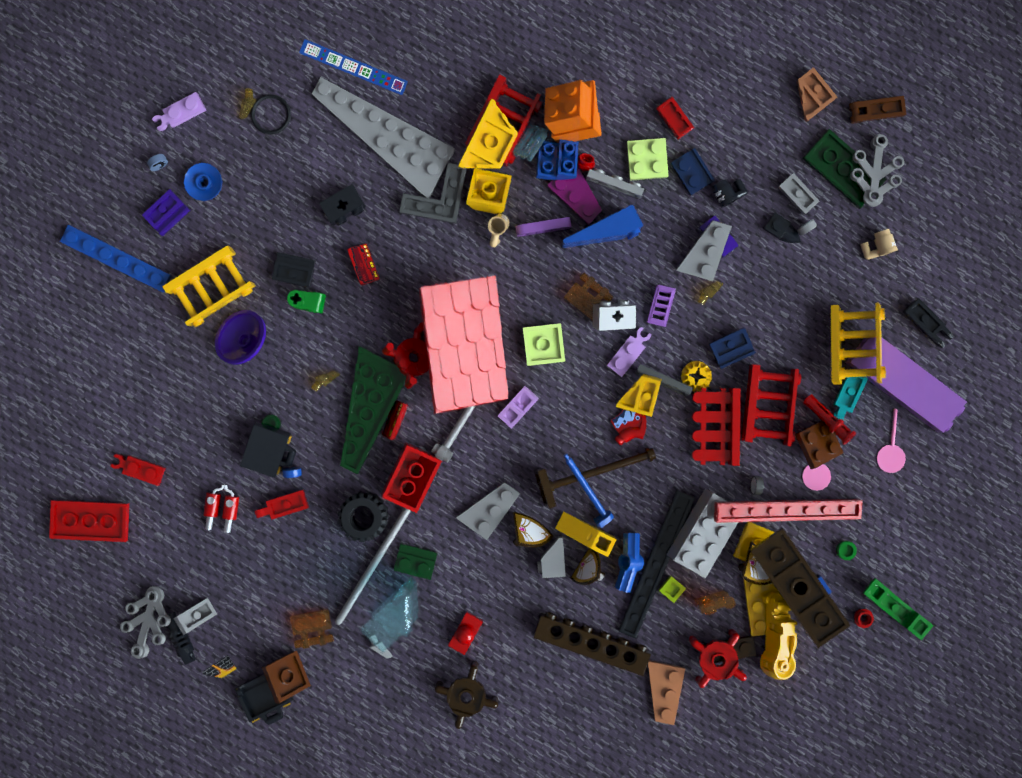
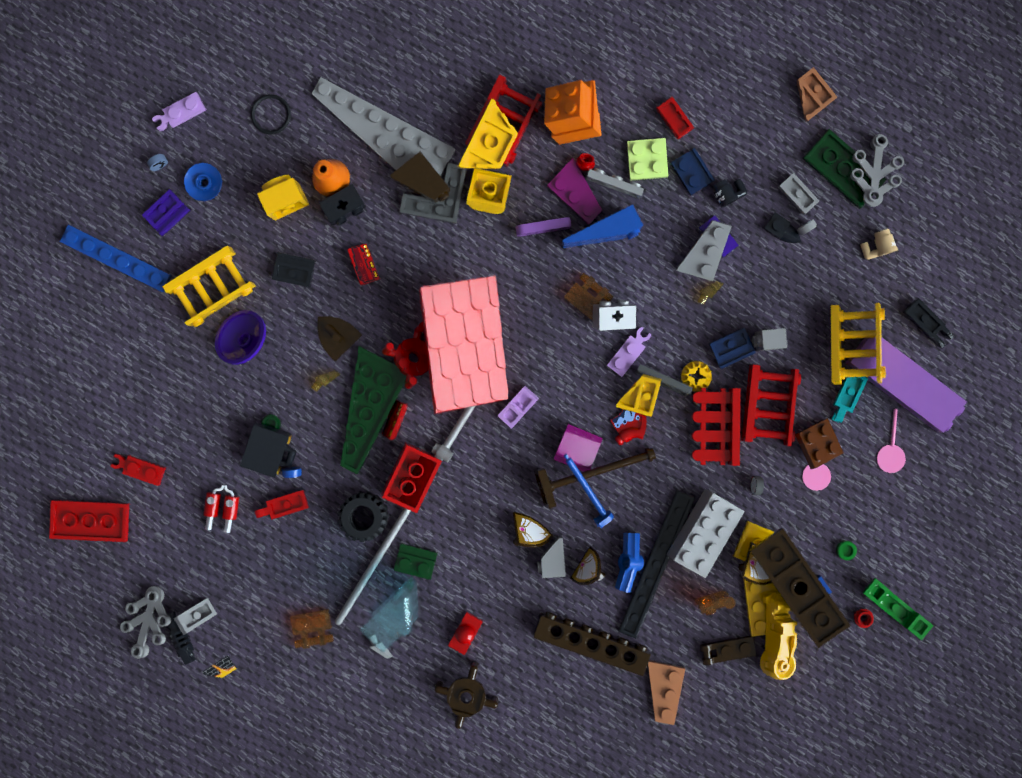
(247, 103): clear yellow bar -> none
(258, 701): black piece -> none
(282, 197): none -> yellow piece
(286, 676): reddish brown plate -> none
(310, 301): green piece -> none
(330, 177): none -> orange cone
(336, 335): none -> dark brown shield
(353, 67): sticker -> none
(421, 178): none -> dark brown slope
(490, 510): light grey wing -> none
(497, 226): tan piece -> none
(533, 144): clear light blue tile -> none
(544, 344): yellowish green plate -> none
(557, 160): blue slope -> none
(579, 446): none -> magenta slope
(586, 534): yellow slope -> none
(659, 288): medium lavender slope -> none
(672, 589): lime plate -> none
(718, 648): red plate -> none
(770, 339): none -> light grey brick
(787, 510): tile -> none
(835, 425): red pin -> none
(878, 109): reddish brown plate -> none

